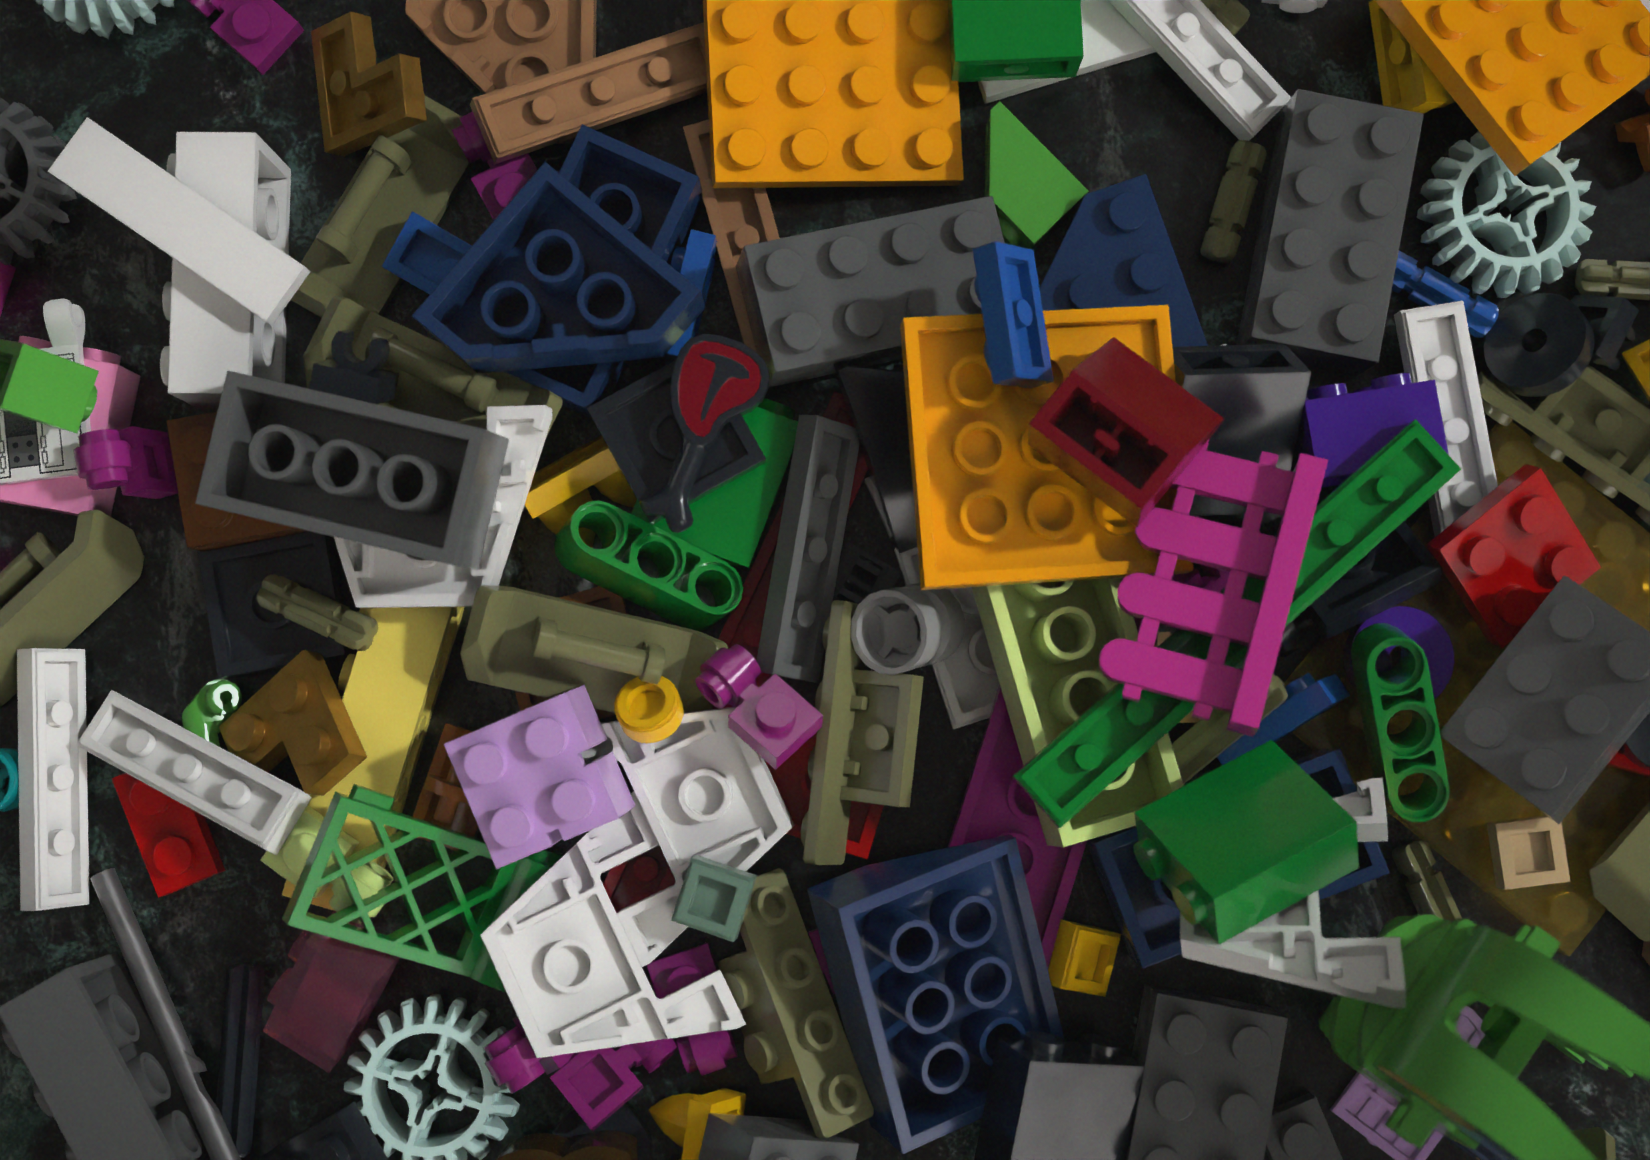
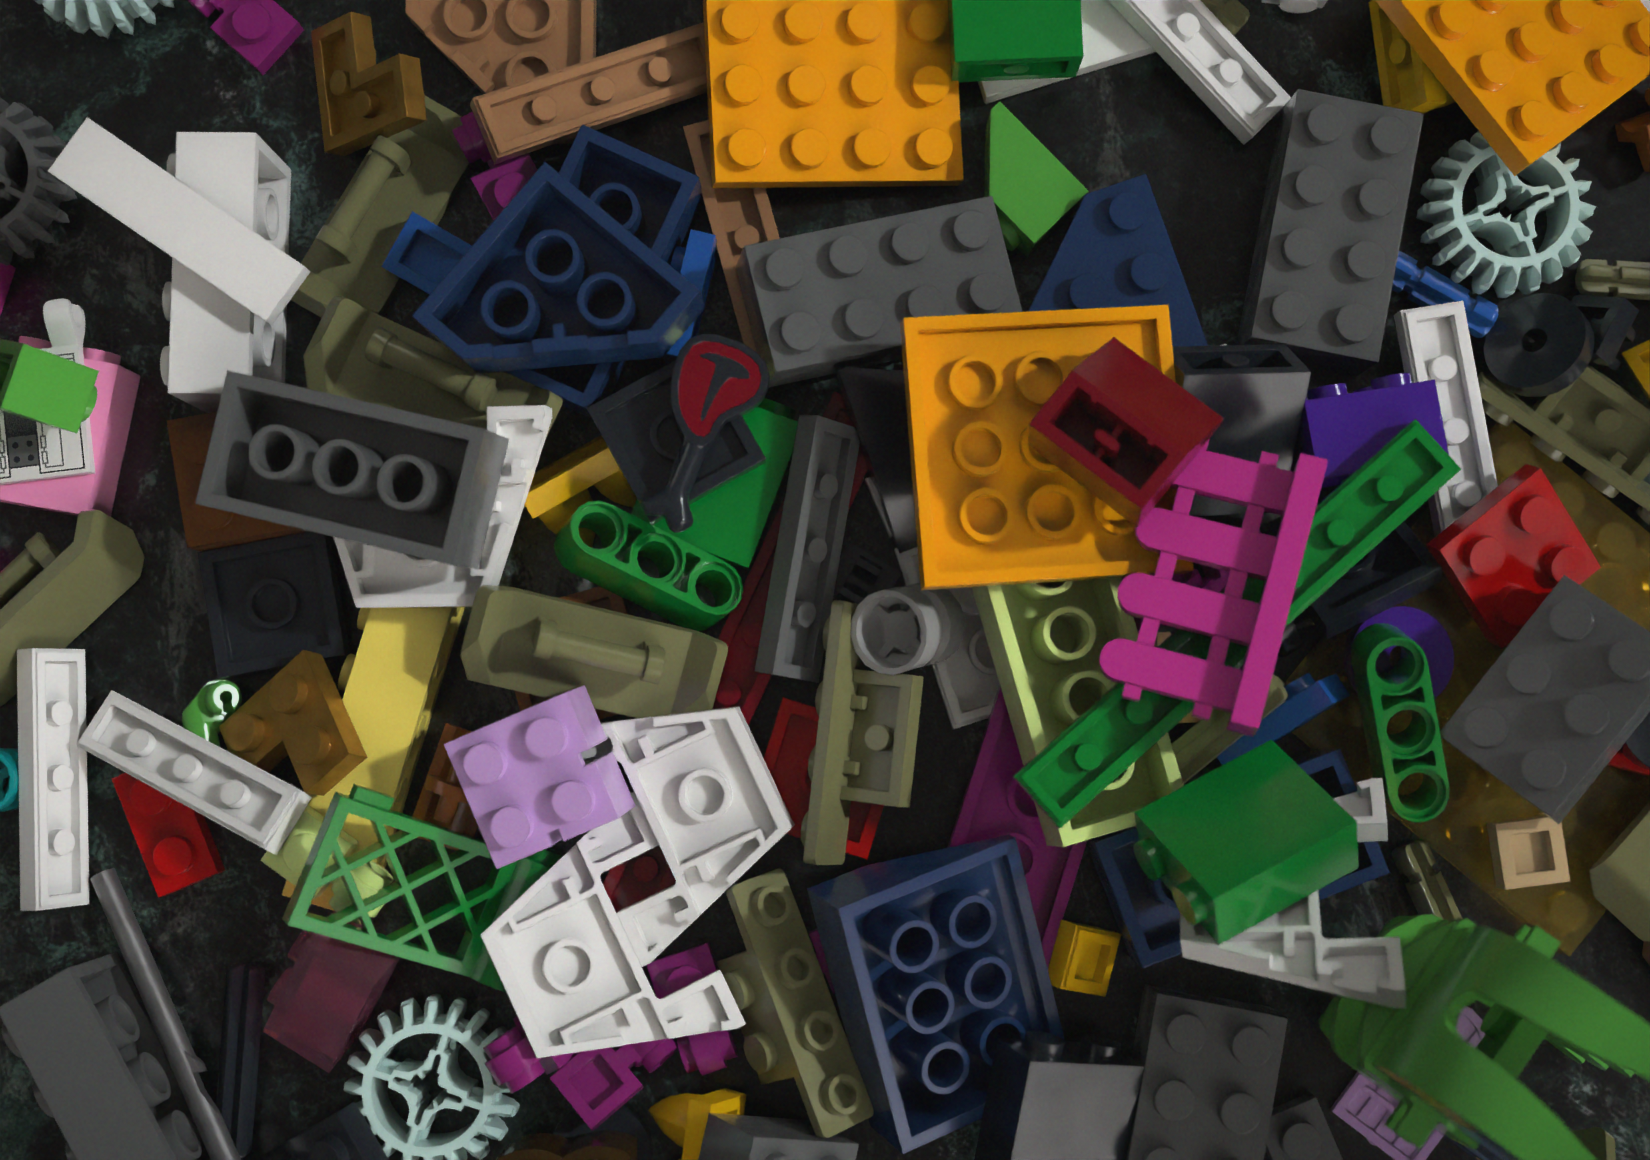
(127, 458): magenta plate -> none
(317, 612): olive axle -> none
(352, 377): black tile -> none
(649, 710): yellow tile -> none
(714, 898): sand green tile -> none
(768, 717): magenta plate -> none
(1012, 315): blue plate -> none
(1233, 201): olive axle -> none

